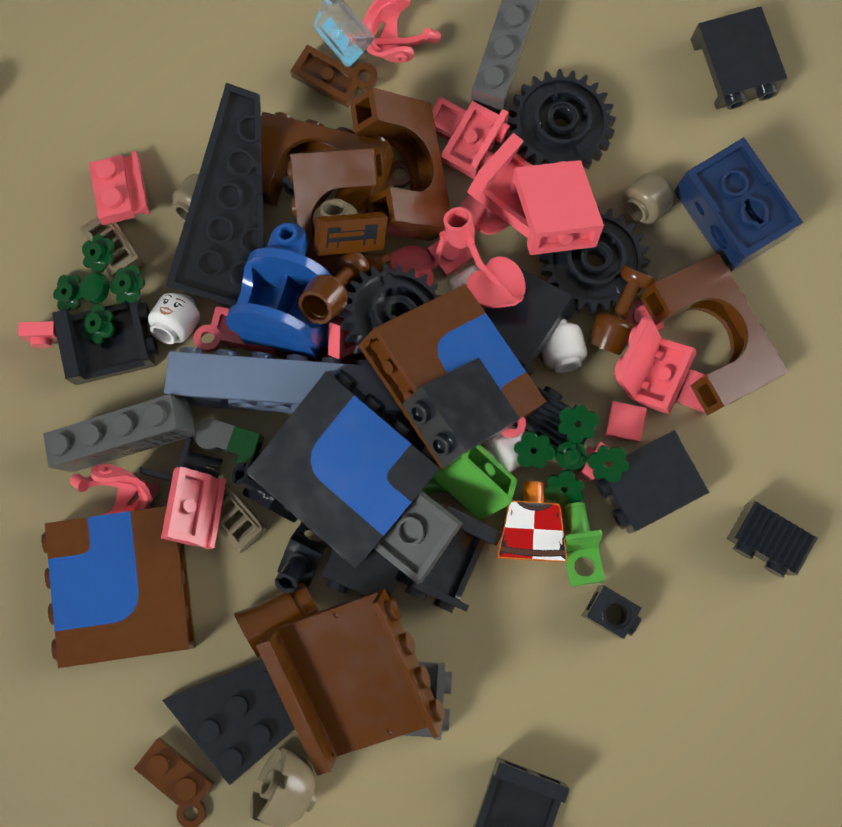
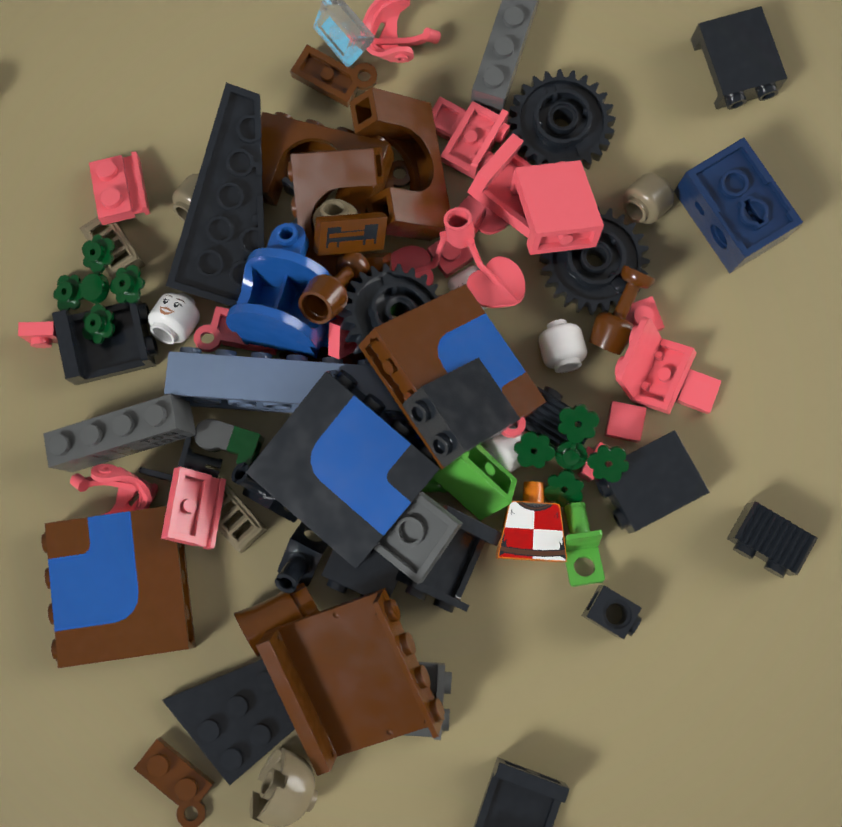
(533, 320): black panel -> none
(711, 289): reddish brown arch -> none

